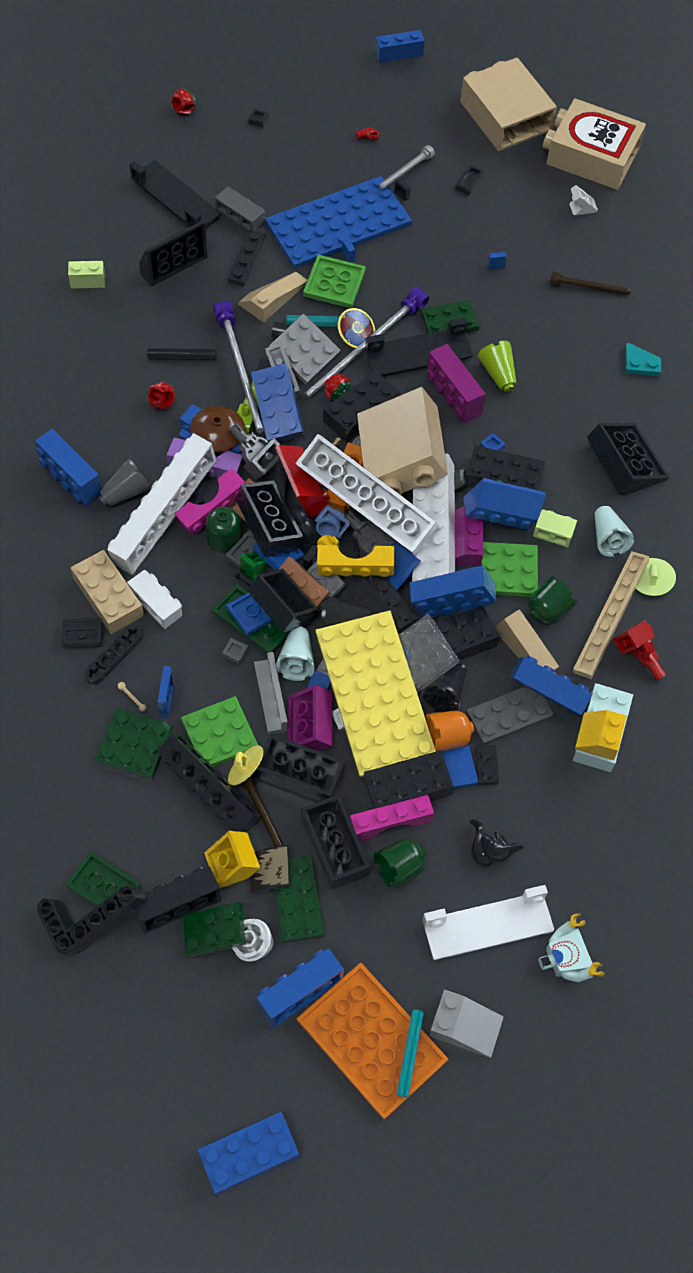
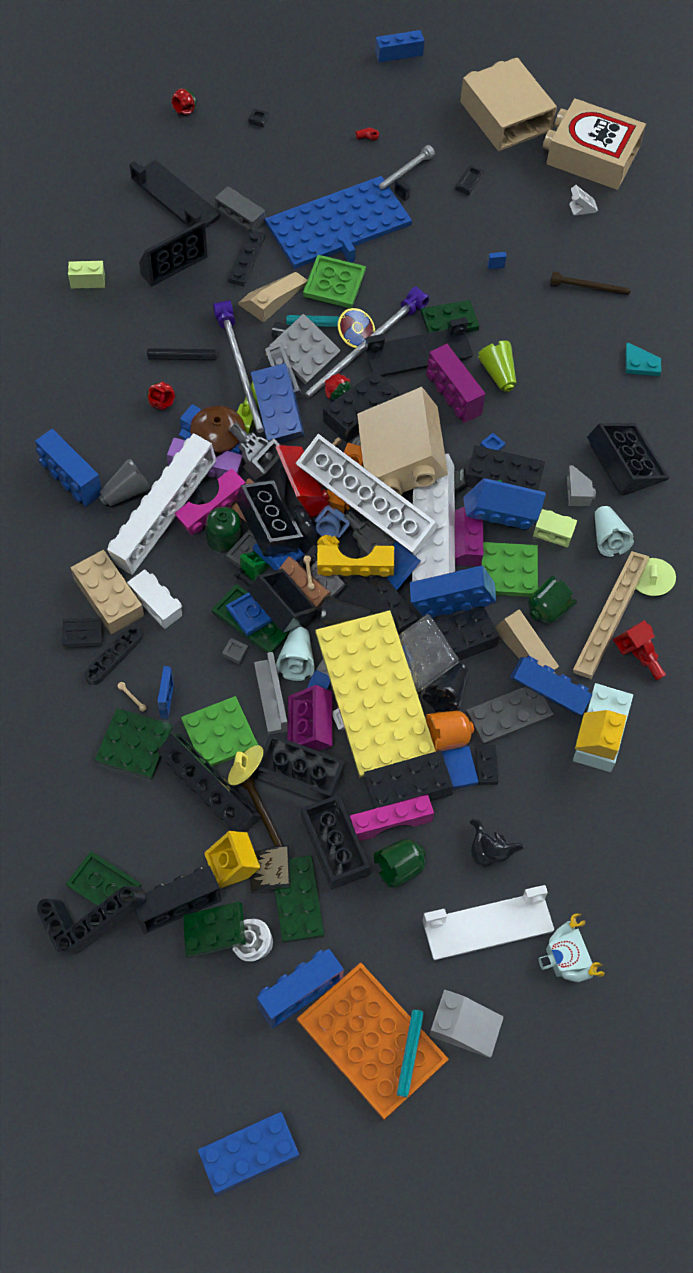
(307, 559): none -> tan hinge
(579, 488): none -> light grey slope

